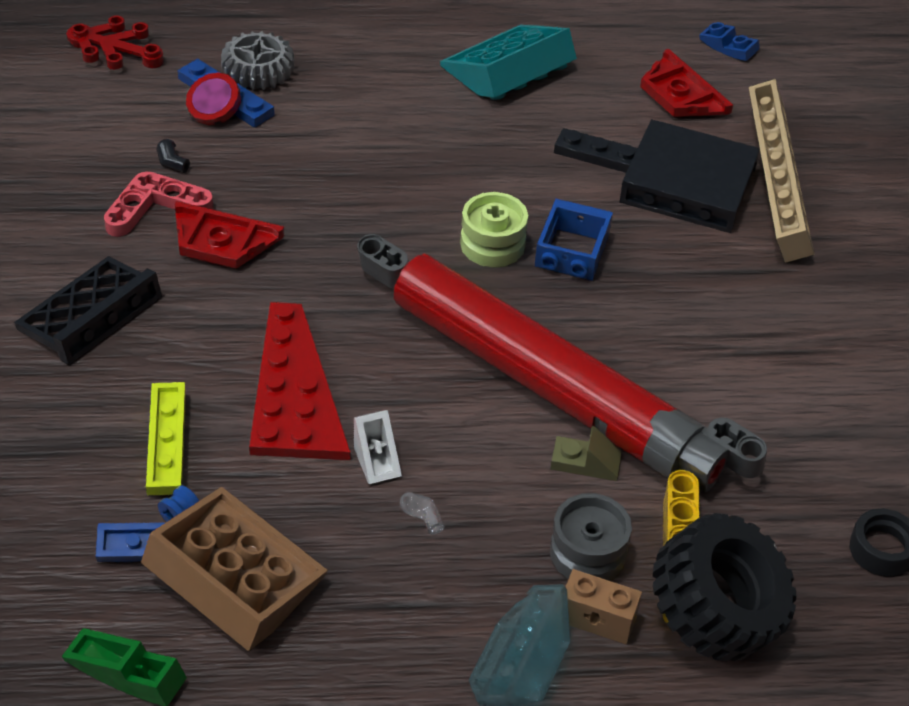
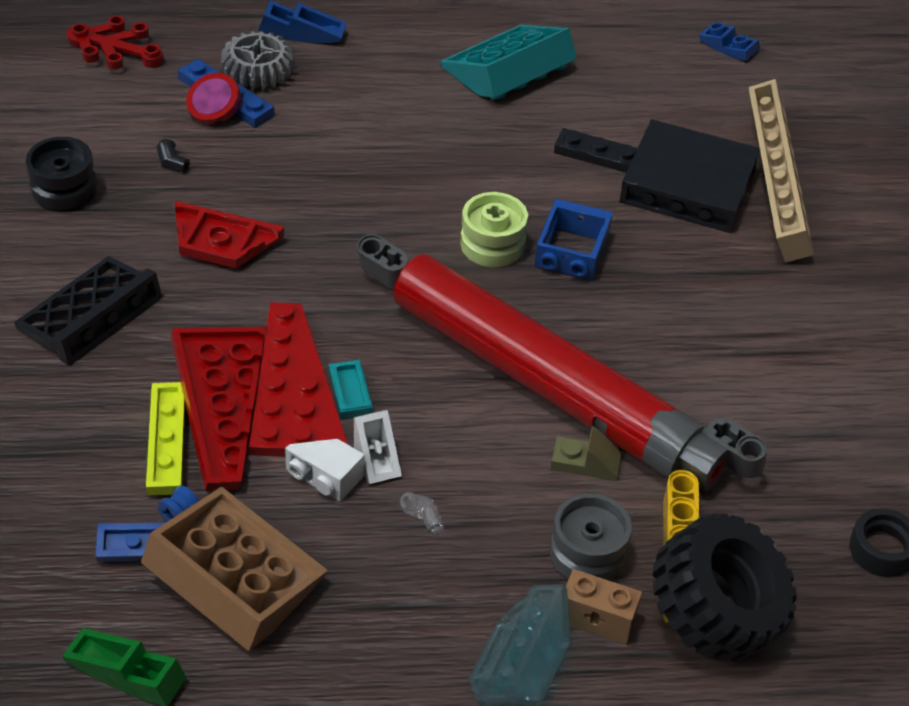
(61, 173): none -> black wheel
(150, 189): coral beam -> none
(219, 390): none -> red wing
(301, 24): none -> blue slope
(326, 465): none -> white slope
(350, 389): none -> teal tile
(682, 89): red wing -> none

